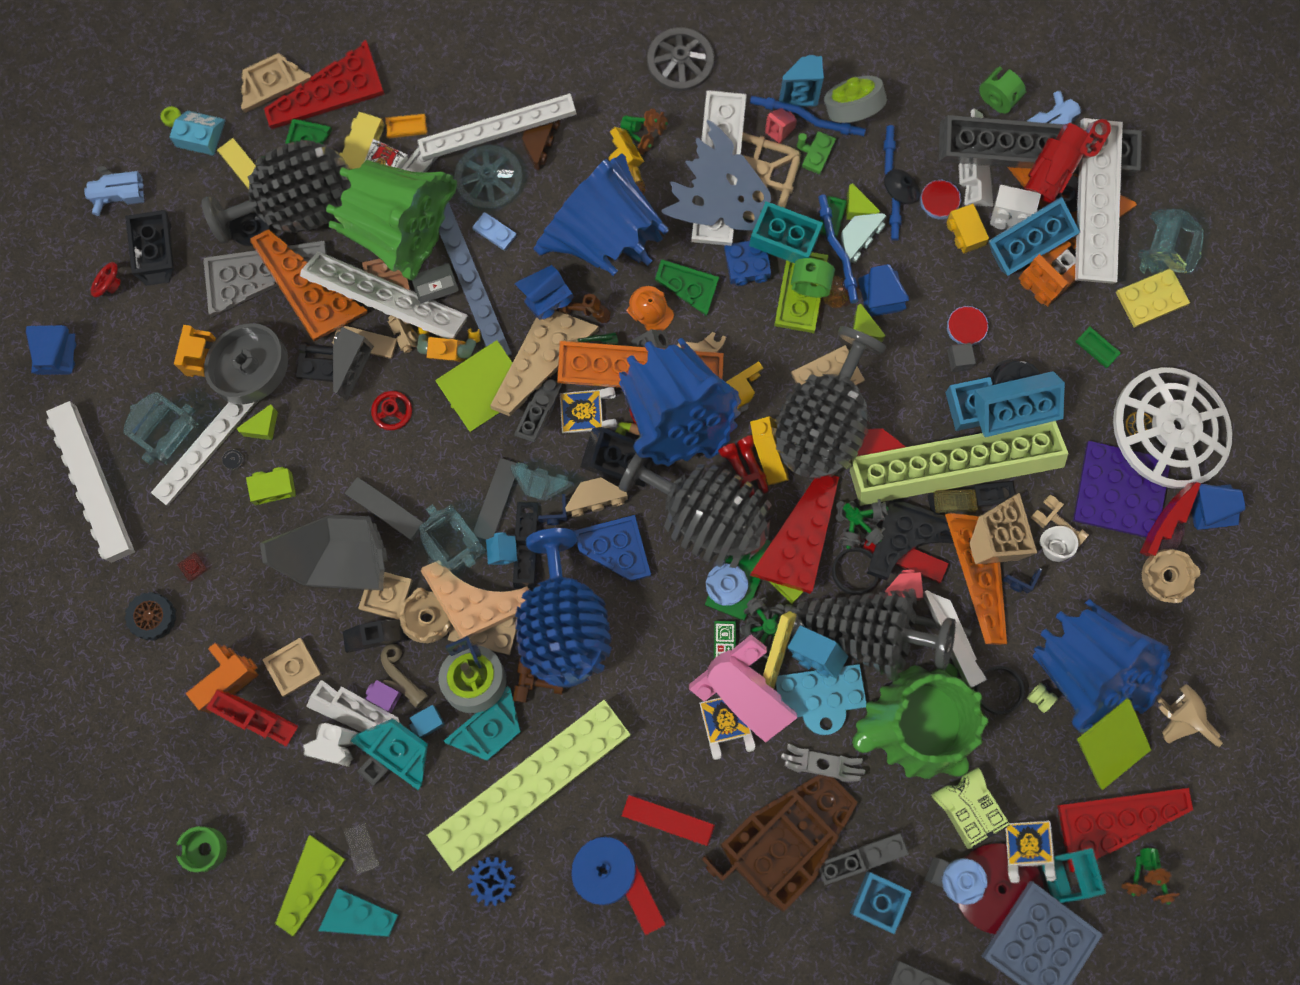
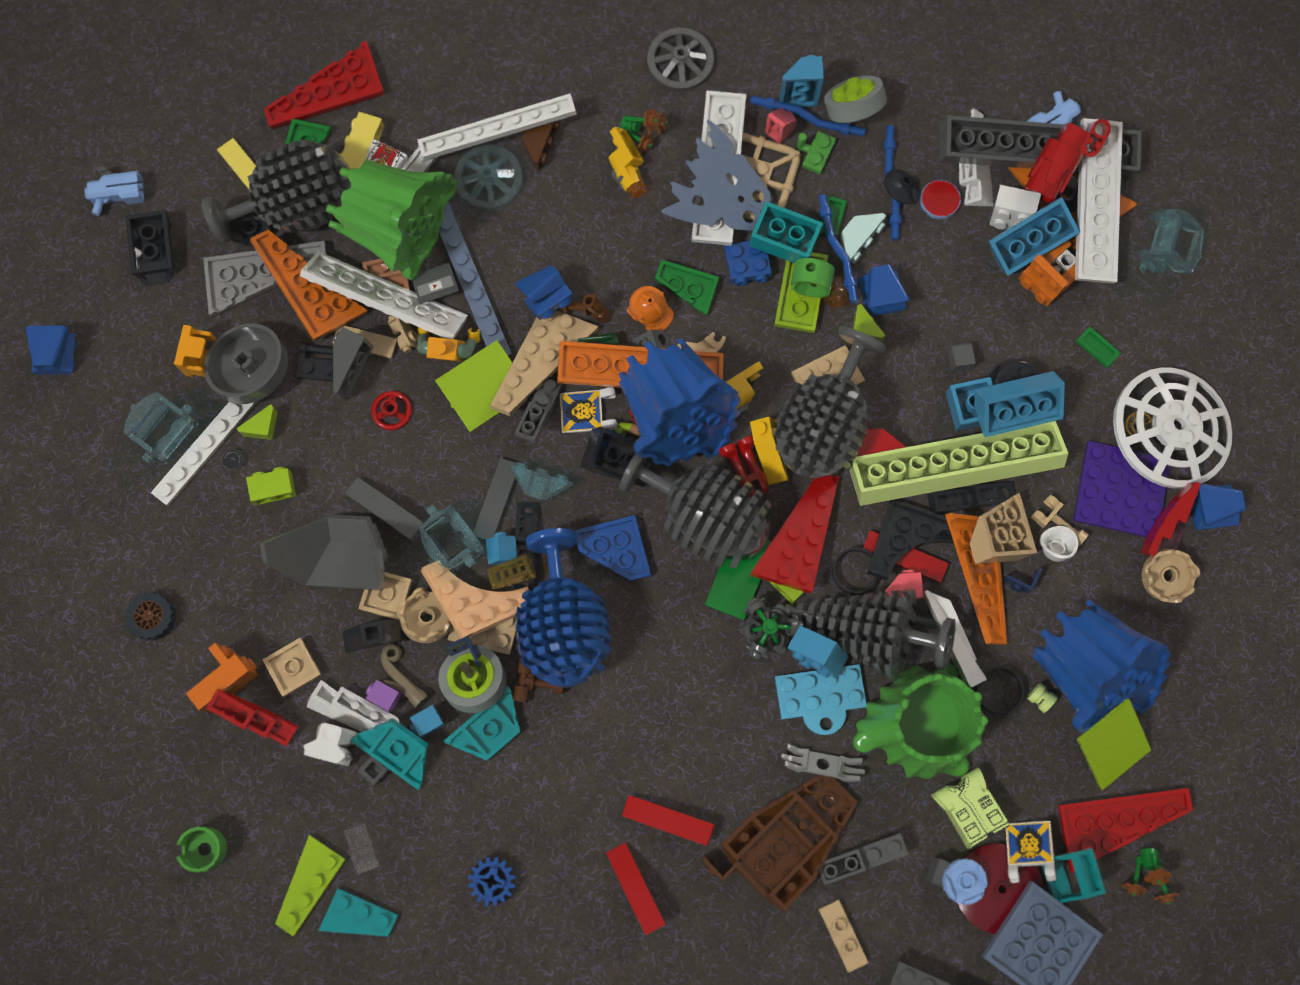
(90, 482): white brick -> none
(105, 281): red piece -> none
(169, 115): lime tile -> none
(192, 567): clear red plate -> none
(197, 132): medium azure slope -> none
(269, 81): tan wing -> none
(406, 126): light orange tile -> none
(494, 231): light blue plate -> none
(513, 578): none -> clear yellow slope
(528, 785): yellowish green brick -> none
(553, 520): dark blue bracket -> none
(594, 495): tan slope -> none
(603, 219): blue piece -> none
(611, 886): blue piece -> none
(723, 726): flag -> none
(724, 636): tile -> none
(726, 585): light blue tile -> none
(745, 689): bright pink slope -> none
(779, 648): light yellow tile -> none
(843, 936): none -> tan plate
(858, 203): lime slope -> none
(871, 515): dark grey plant -> none
(880, 902): dark azure brick -> none
(955, 501): clear yellow tile -> none
(967, 228): yellow brick -> none
(967, 325): red tile -> none
(1000, 92): bright green piece -> none
(1152, 297): light yellow plate -> none
(1187, 717): tan piece -> none

